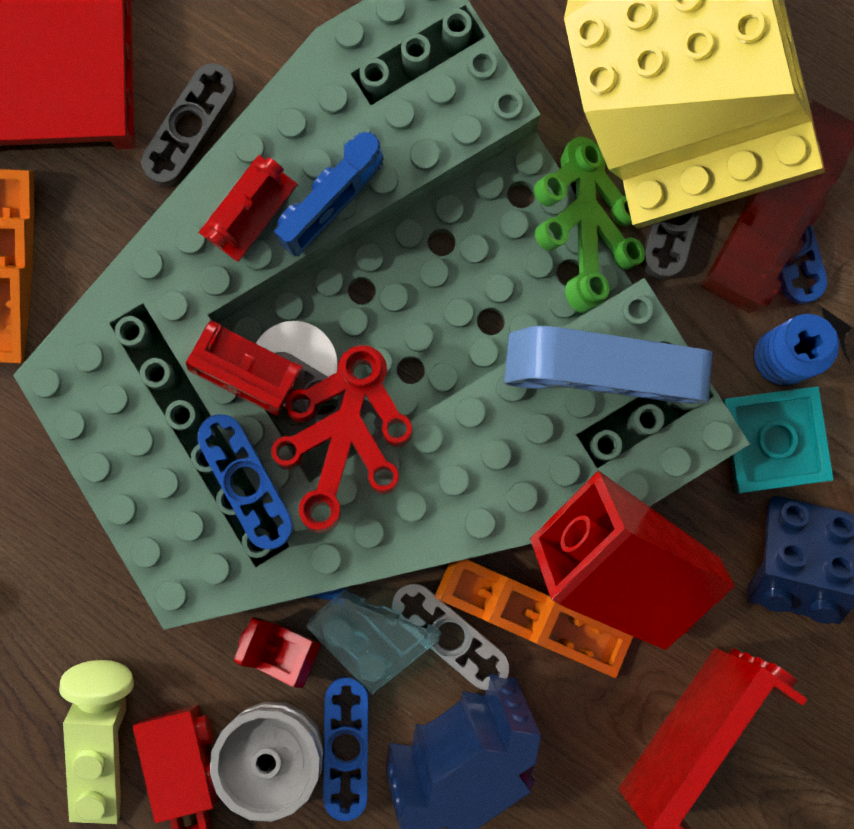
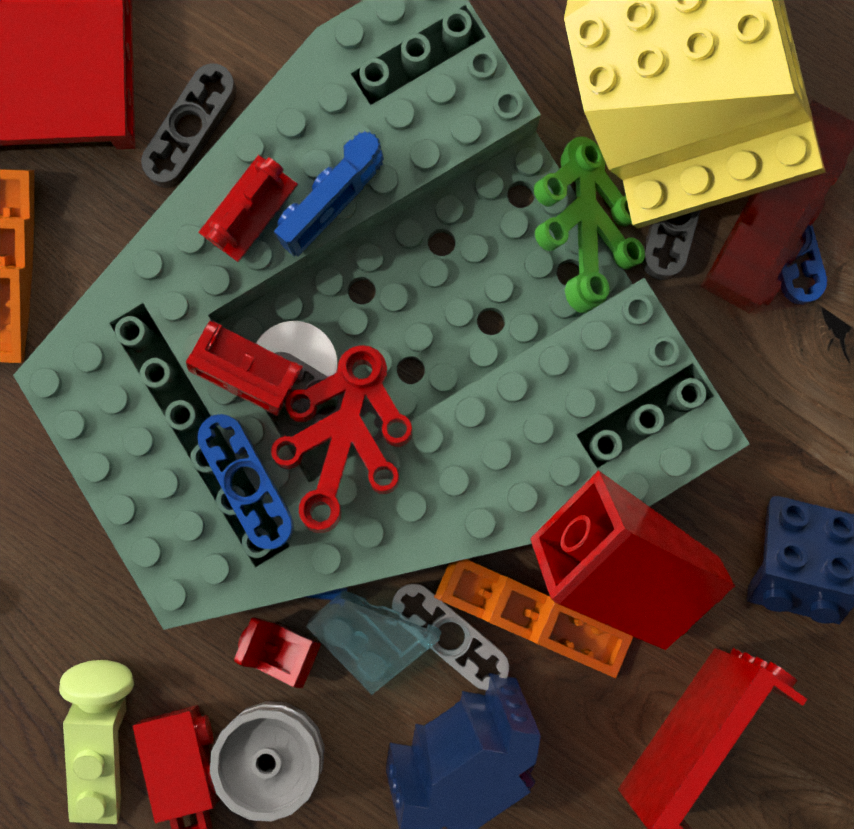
(331, 783): blue beam -> none
(607, 364): medium blue beam -> none
(784, 440): teal plate -> none
(796, 350): blue piece -> none

